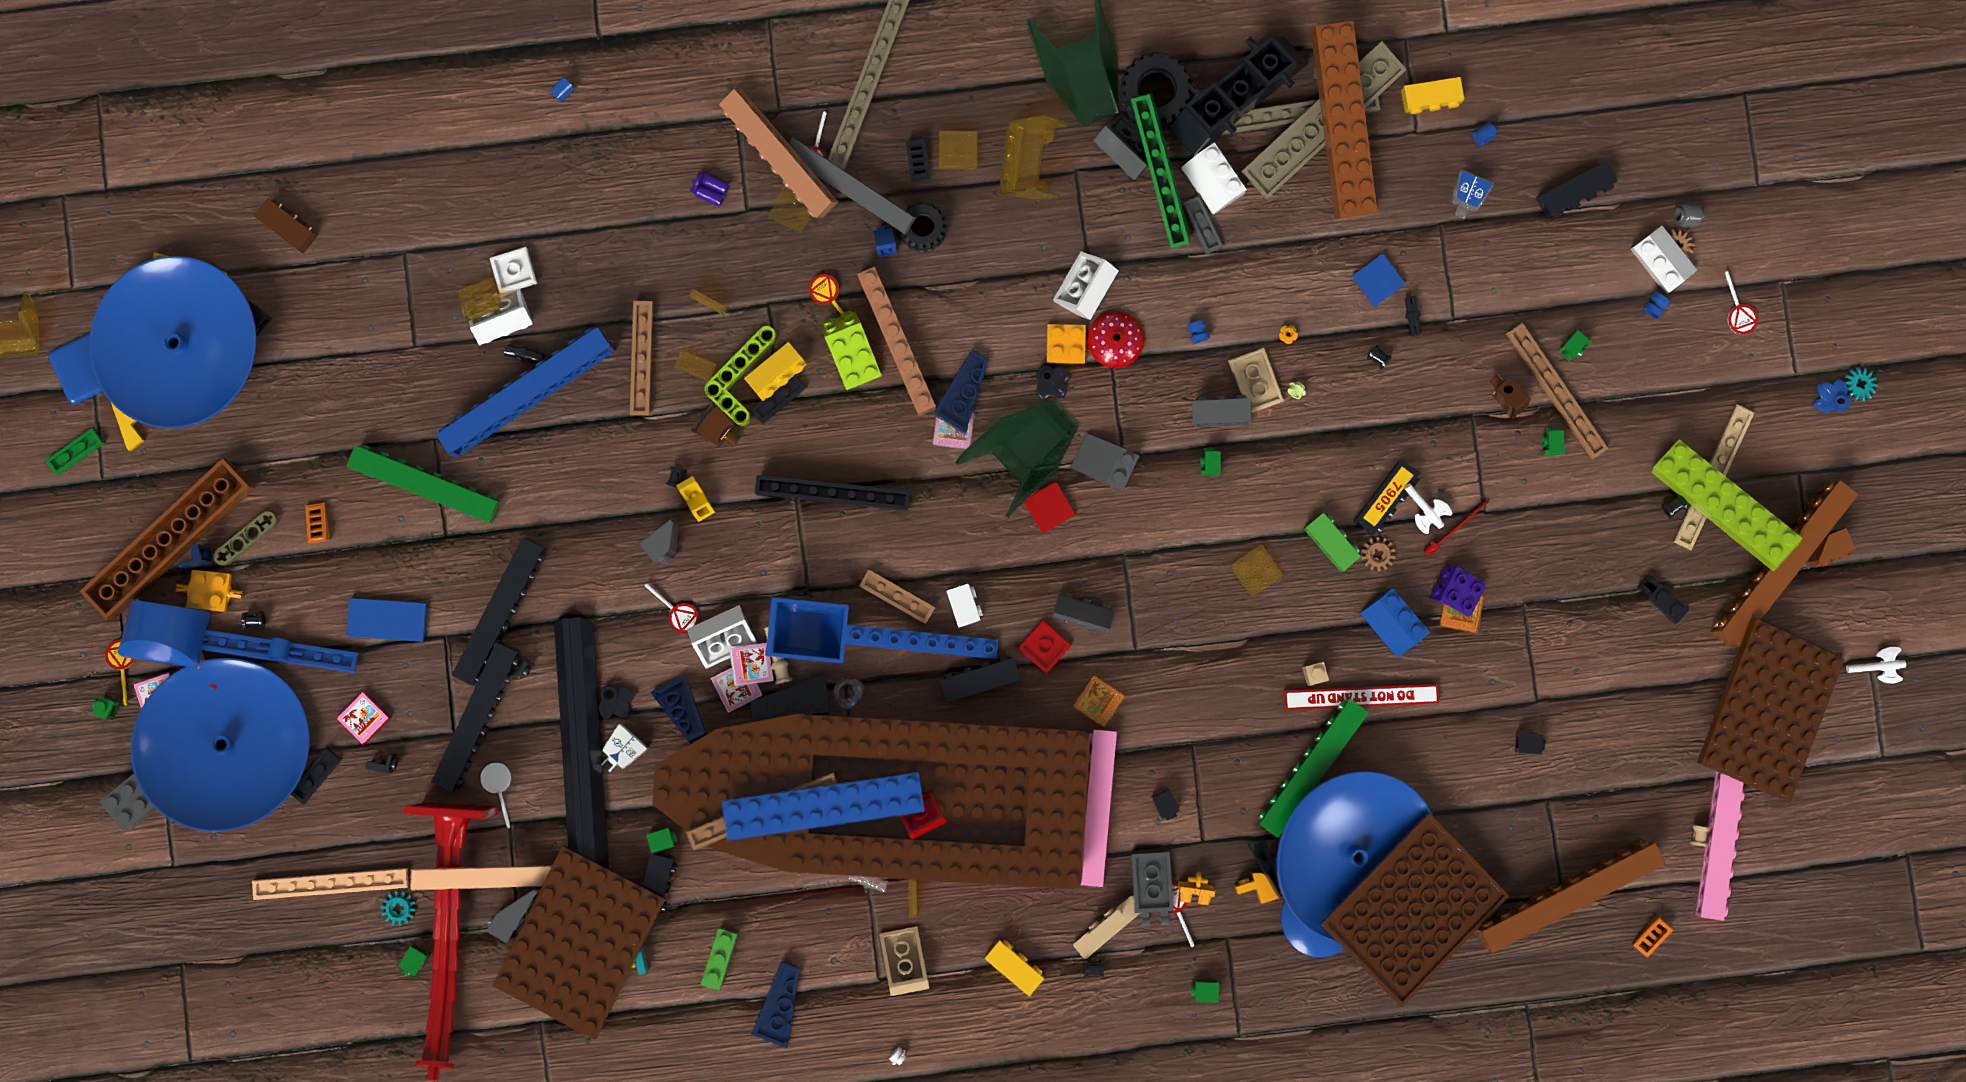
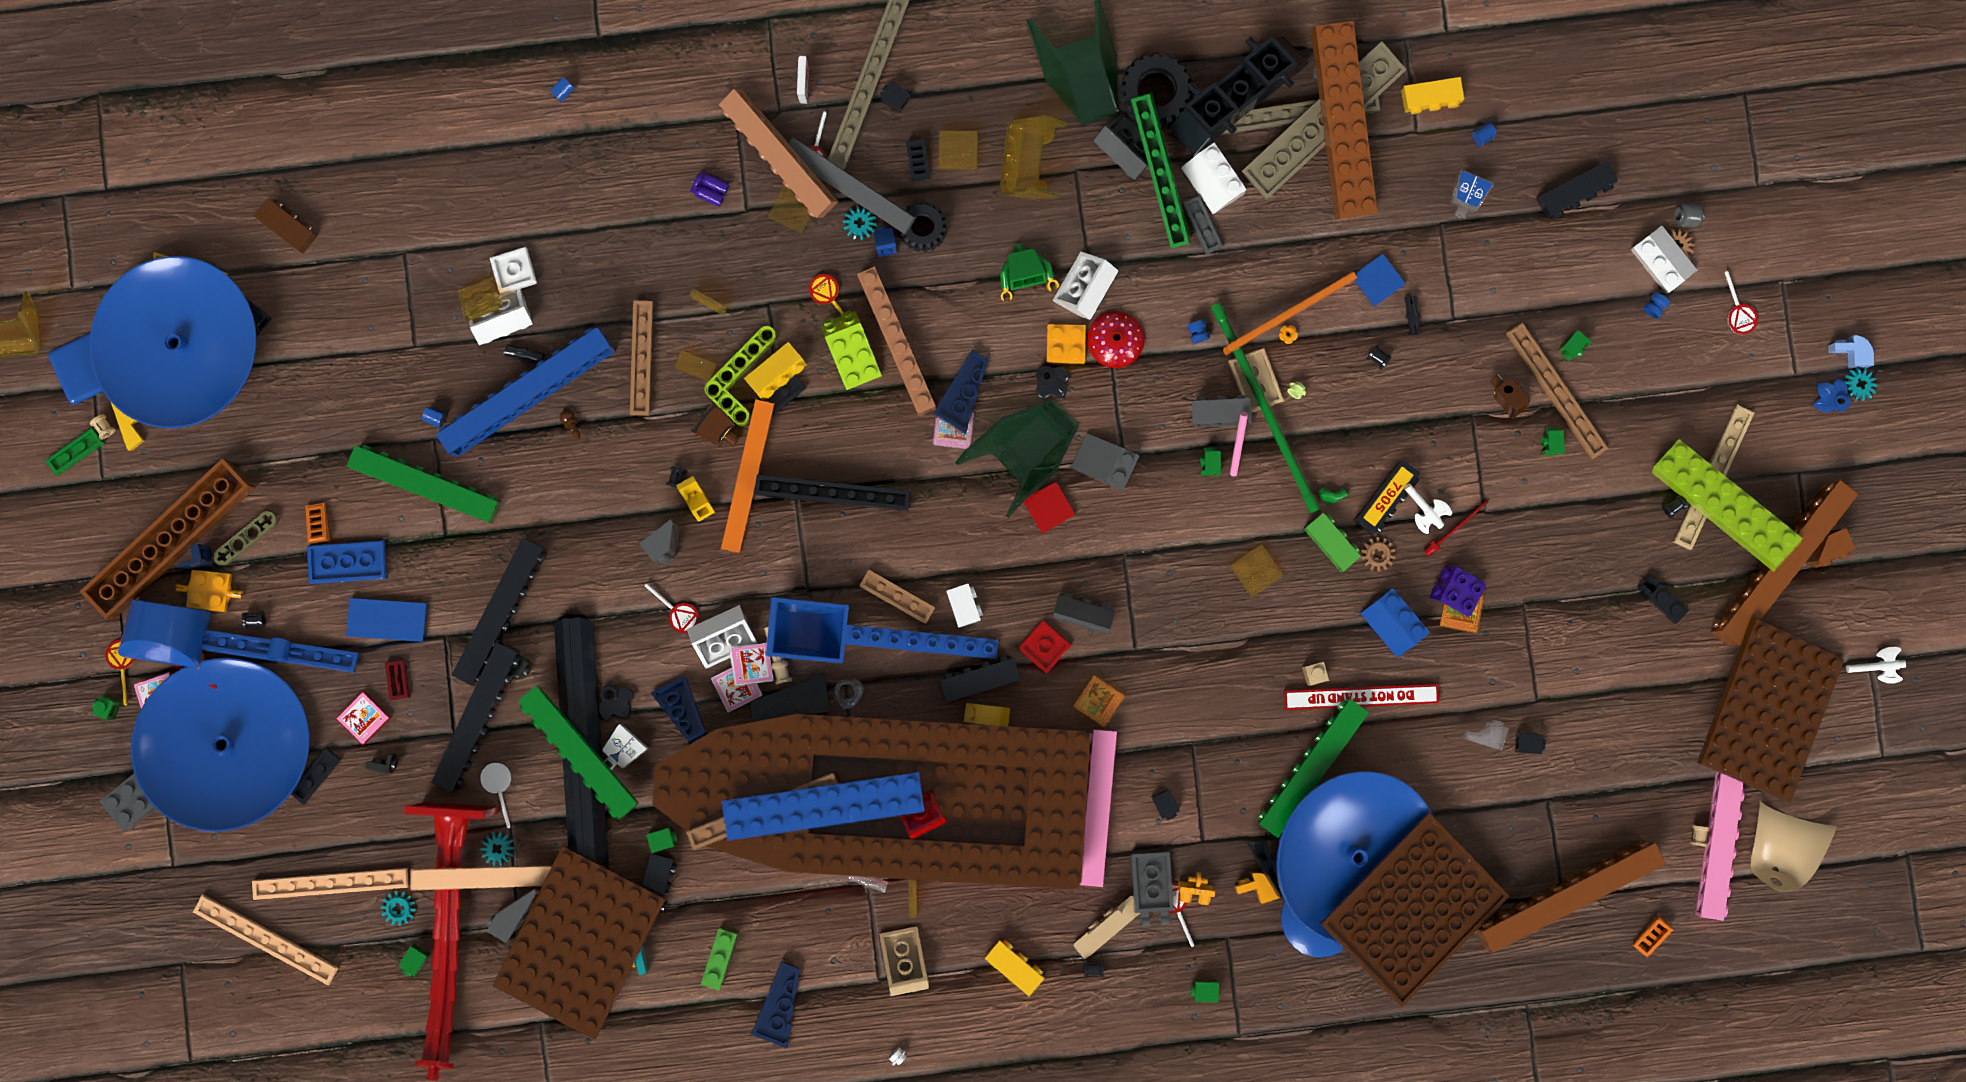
(102, 426): none -> tan bush
(266, 939): none -> light nougat tile
(347, 562): none -> blue tile
(397, 678): none -> dark red tile
(434, 416): none -> blue brick
(496, 856): none -> teal gear
(568, 419): none -> reddish brown bar
(578, 752): none -> green brick
(747, 475): none -> orange tile
(802, 81): none -> white tile
(864, 228): none -> teal gear
(894, 97): none -> black brick
(986, 715): none -> yellow brick
(1025, 270): none -> green torso
(1238, 443): none -> bright pink bar
(1289, 313): none -> orange tile
(1308, 496): none -> green piece
(1331, 497): none -> green arm
(1492, 735): none -> clear arch
(1791, 846): none -> tan piece
(1858, 349): none -> light blue brick

